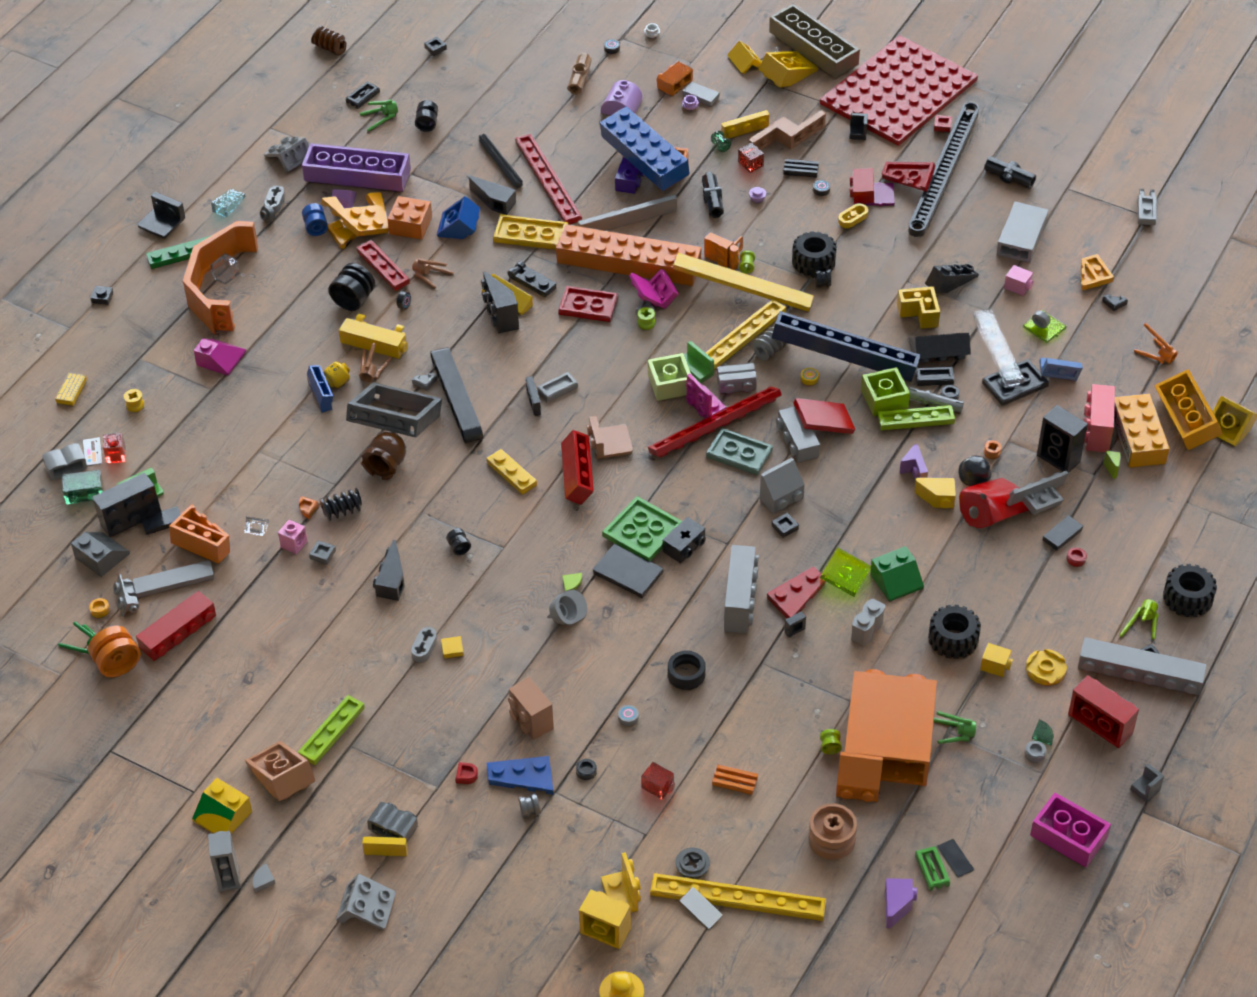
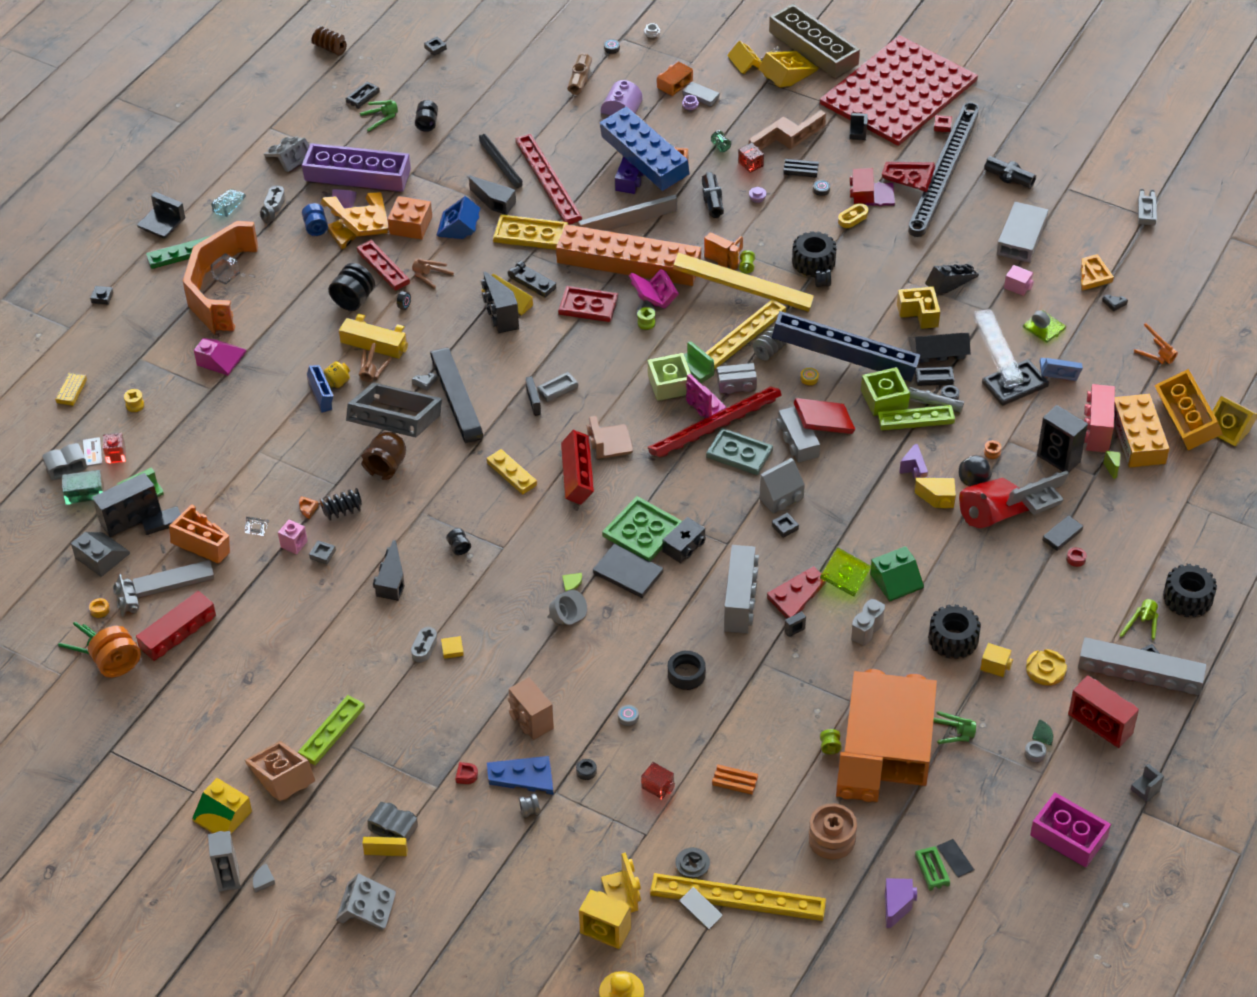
(745, 124): yellow plate -> none

